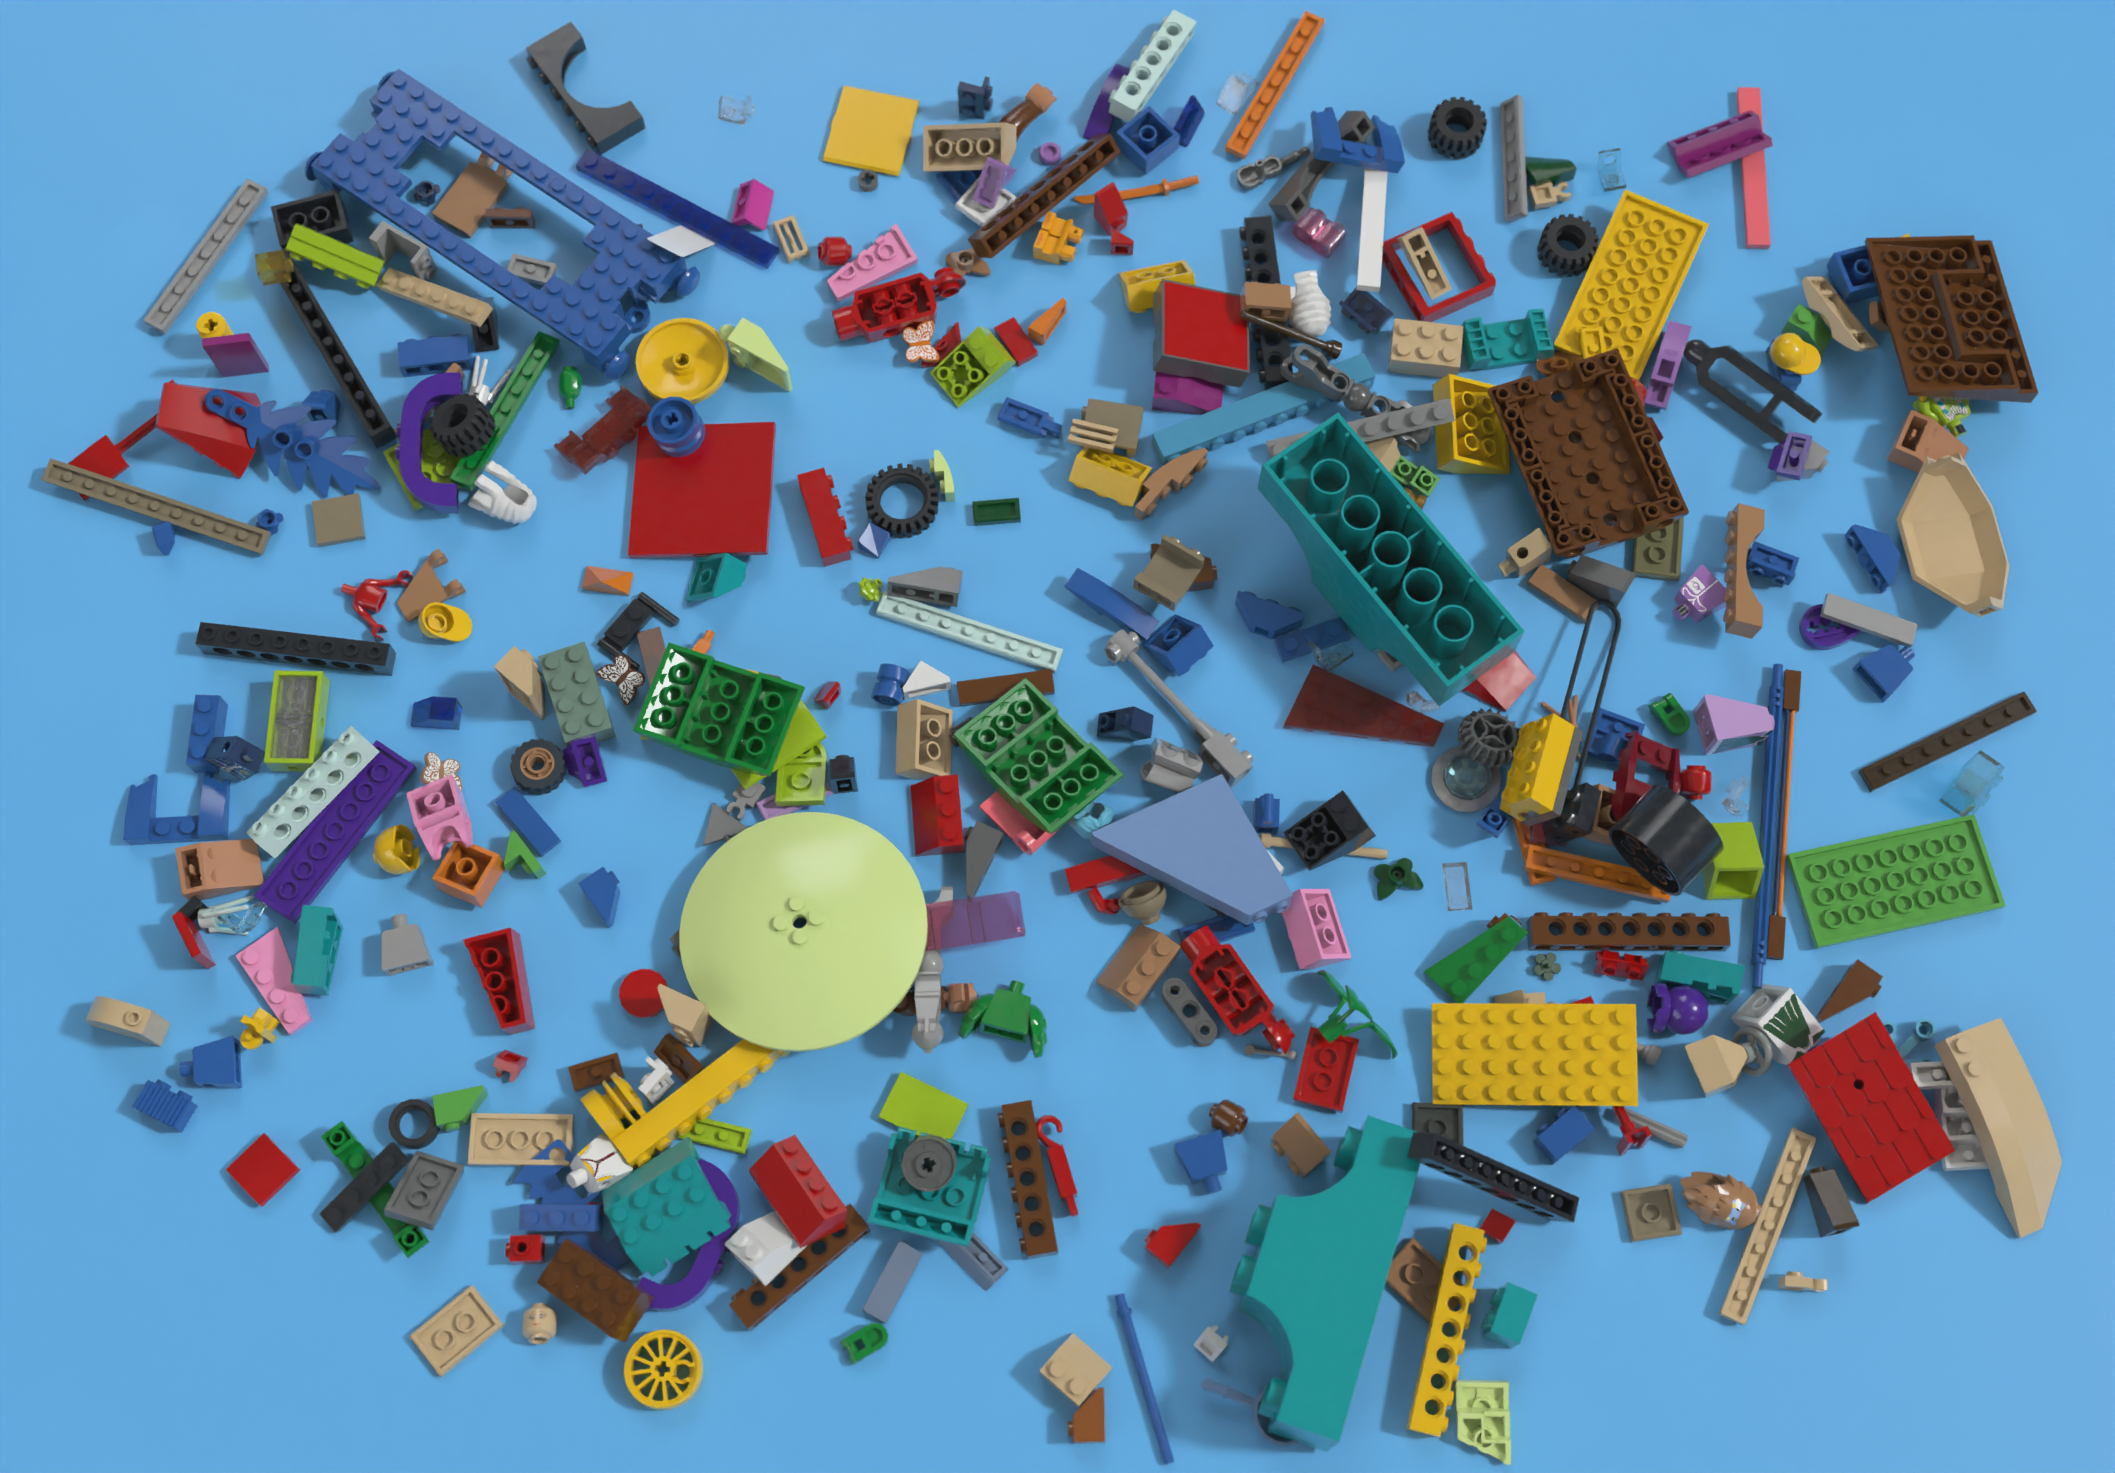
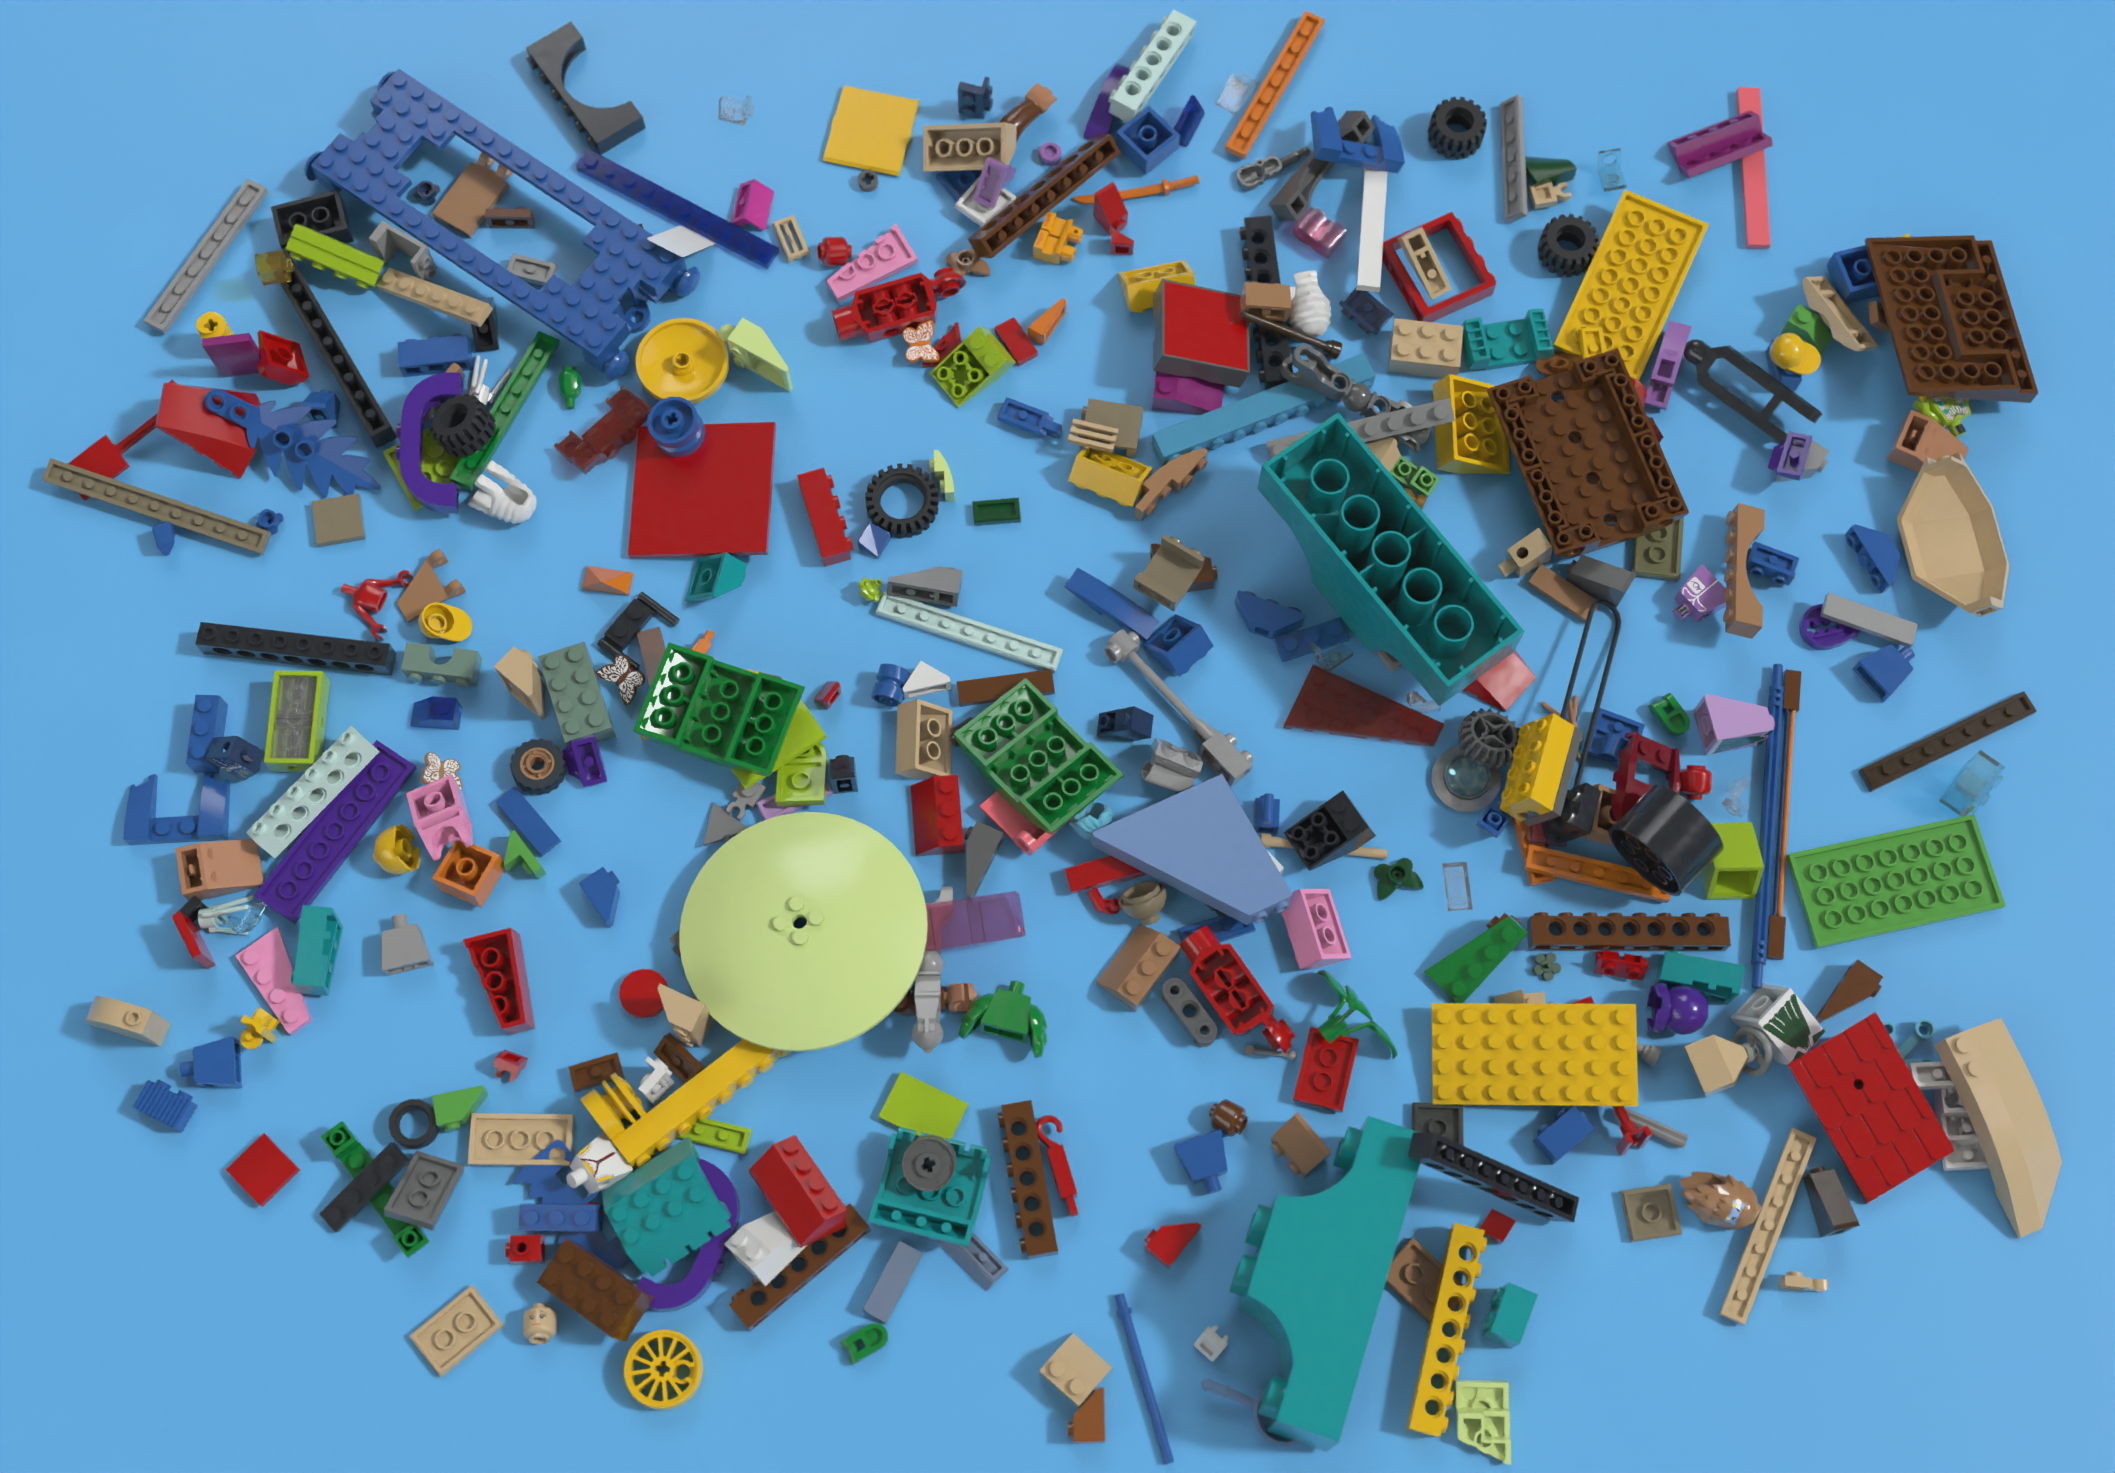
(281, 359): none -> red slope
(461, 669): none -> sand green arch

